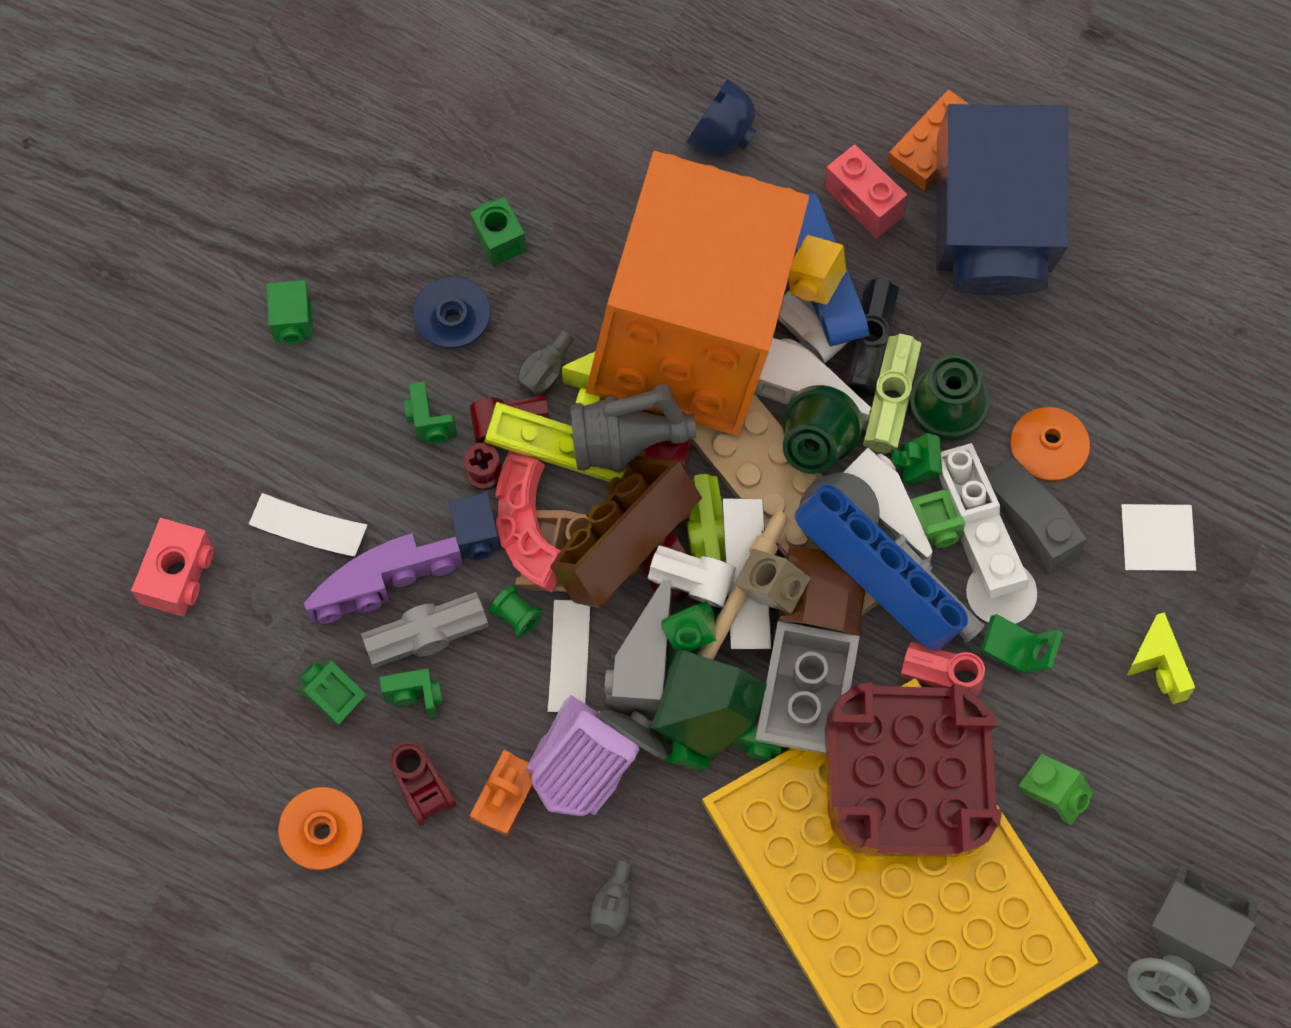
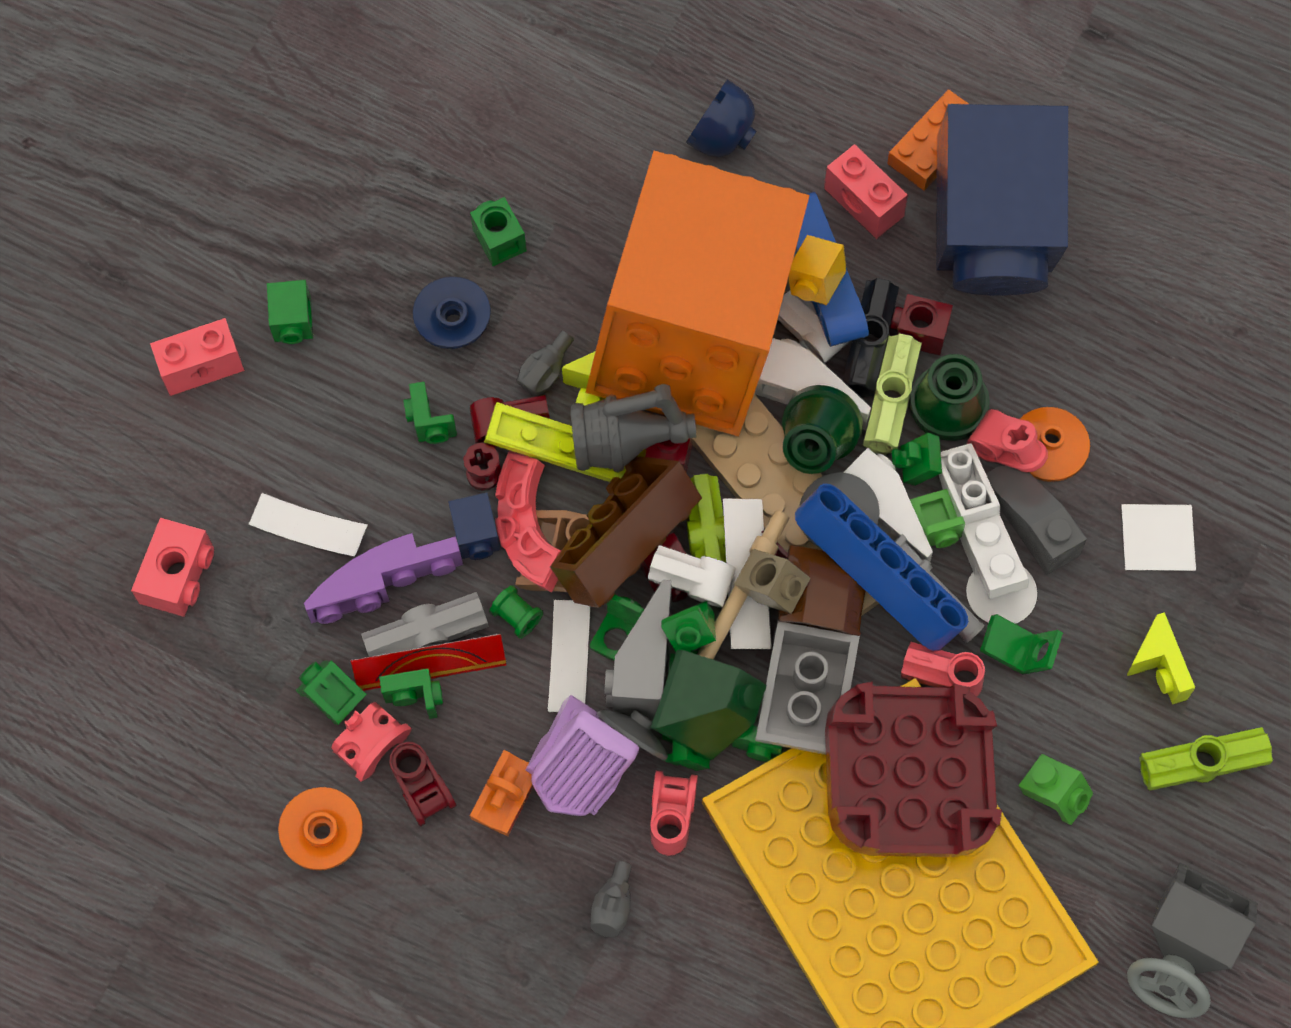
(197, 357): none -> coral brick
(369, 739): none -> coral piece
(440, 660): none -> red sticker
(621, 615): none -> green bracket
(672, 804): none -> coral piece
(932, 312): none -> dark red brick
(1008, 442): none -> coral piece
(1230, 752): none -> lime piece

